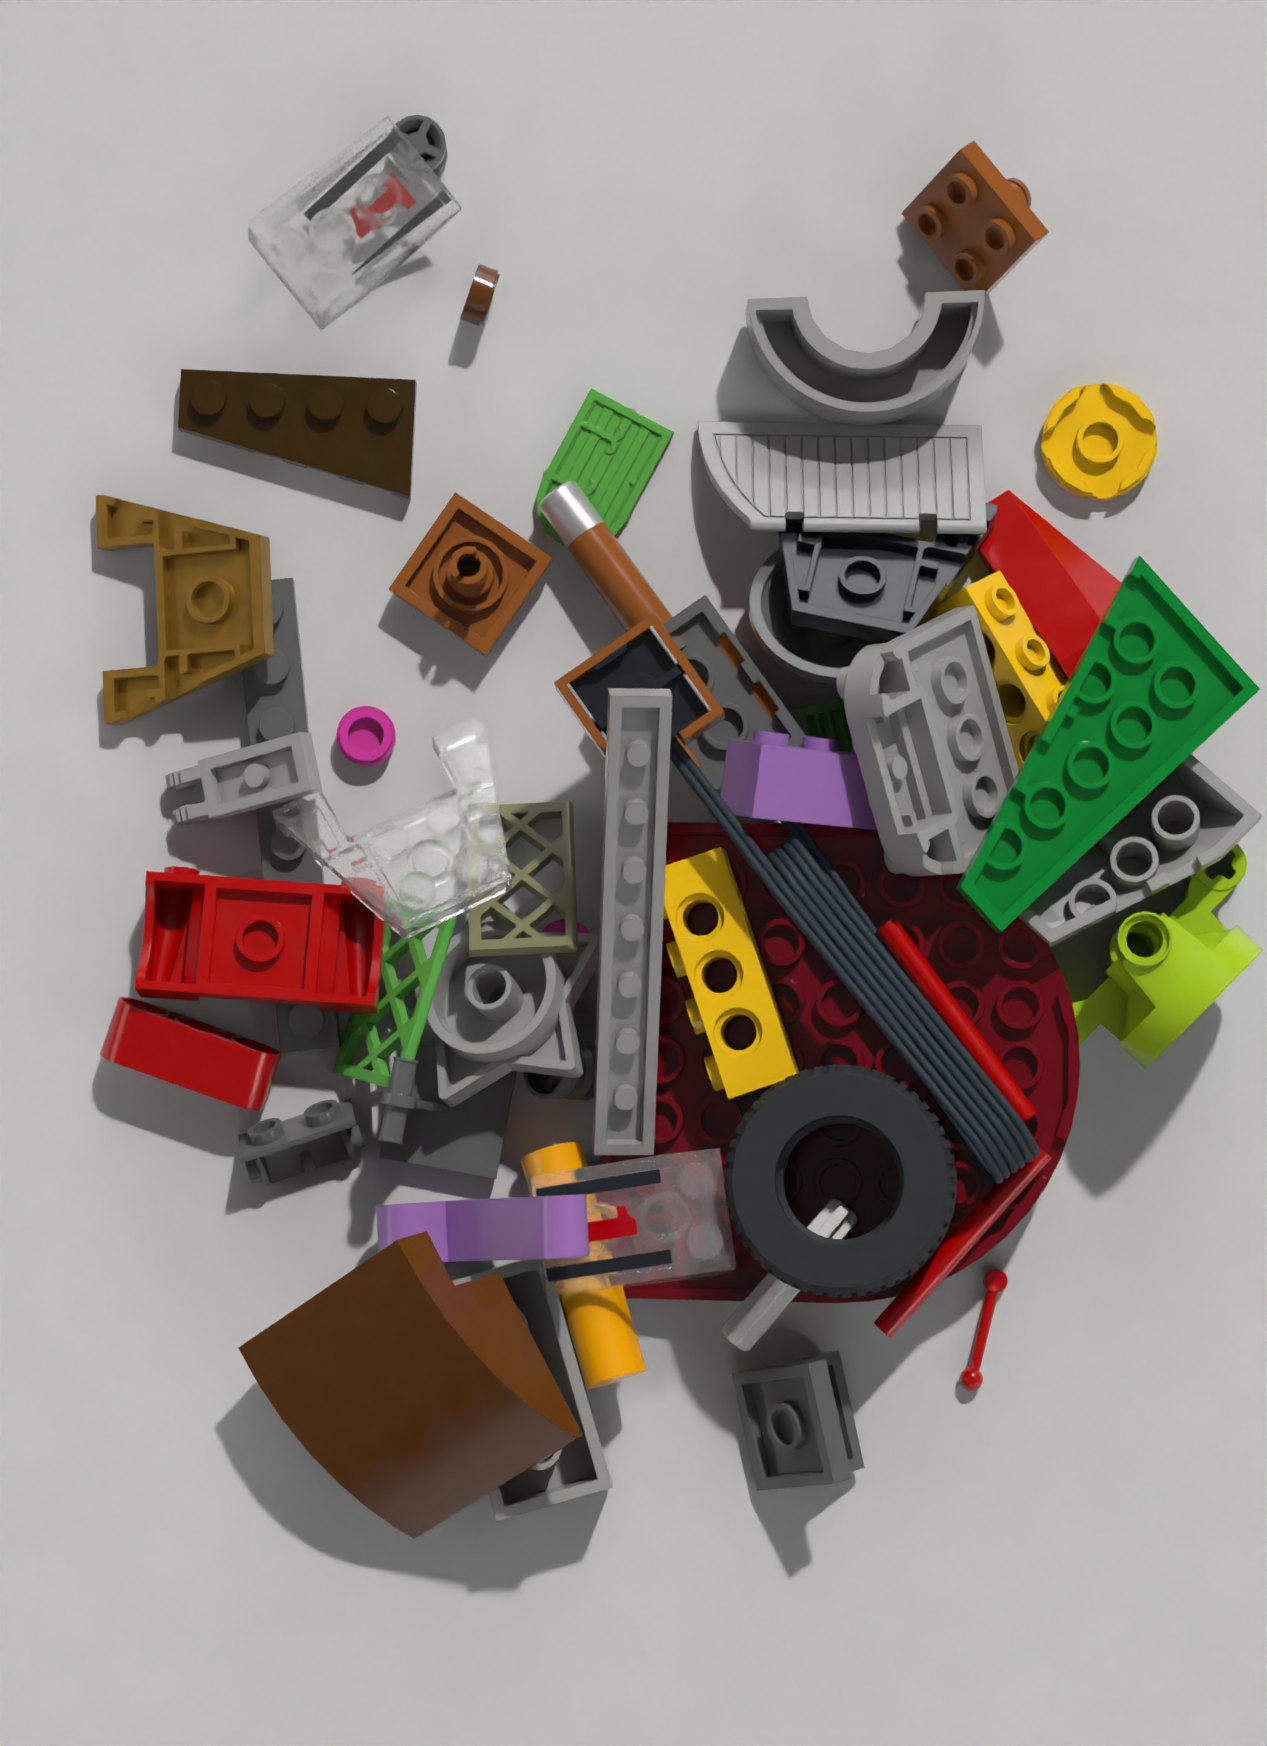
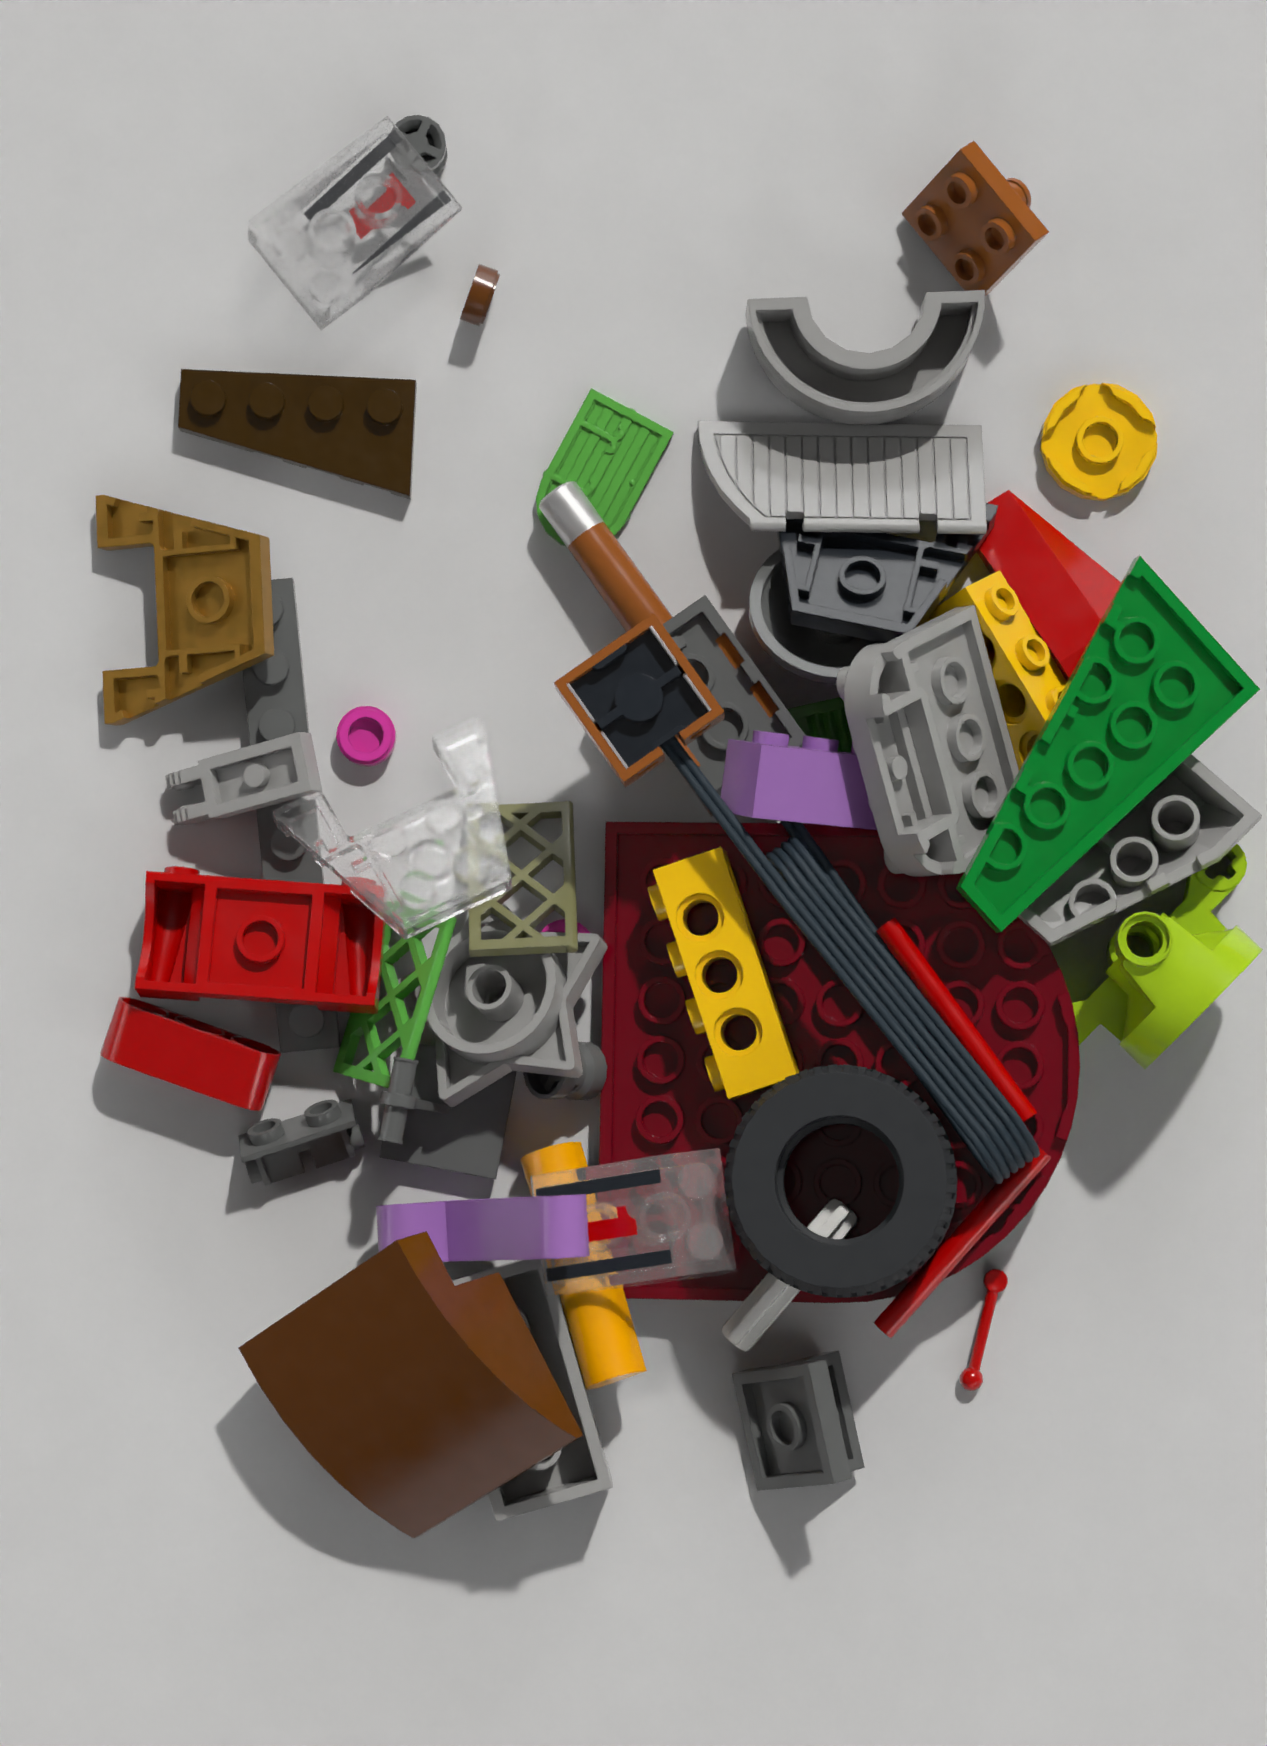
(471, 574): dark orange plate -> none
(631, 920): light grey plate -> none

